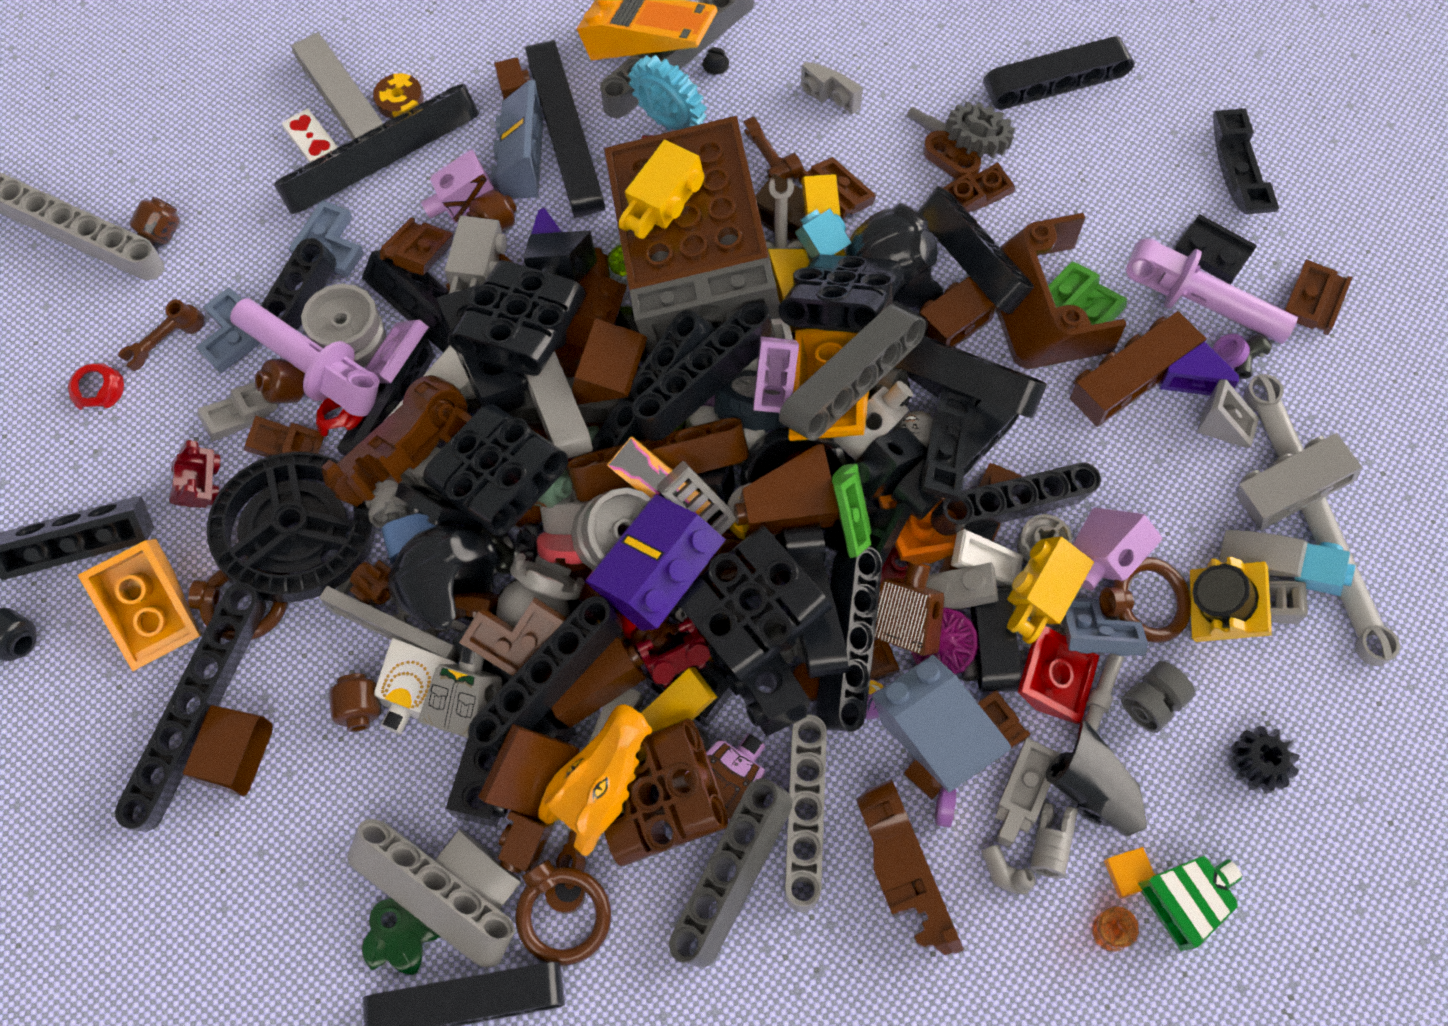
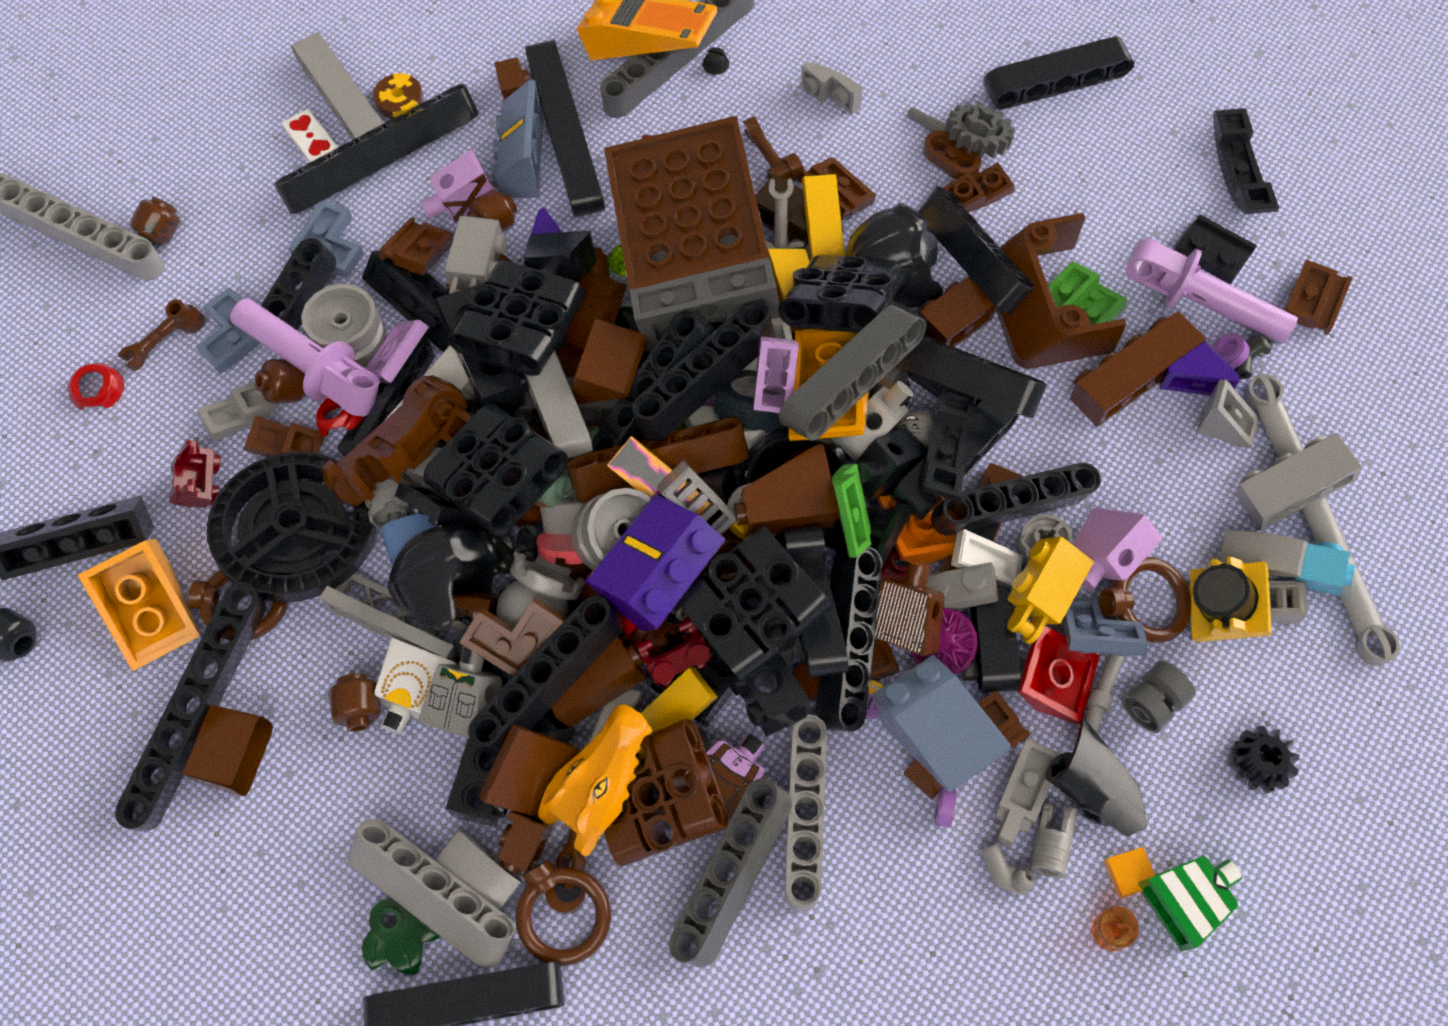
(371, 582): reddish brown gear -> none
(661, 189): yellow brick -> none
(666, 93): medium azure gear -> none
(822, 233): medium azure brick -> none
(904, 869): reddish brown piece -> none

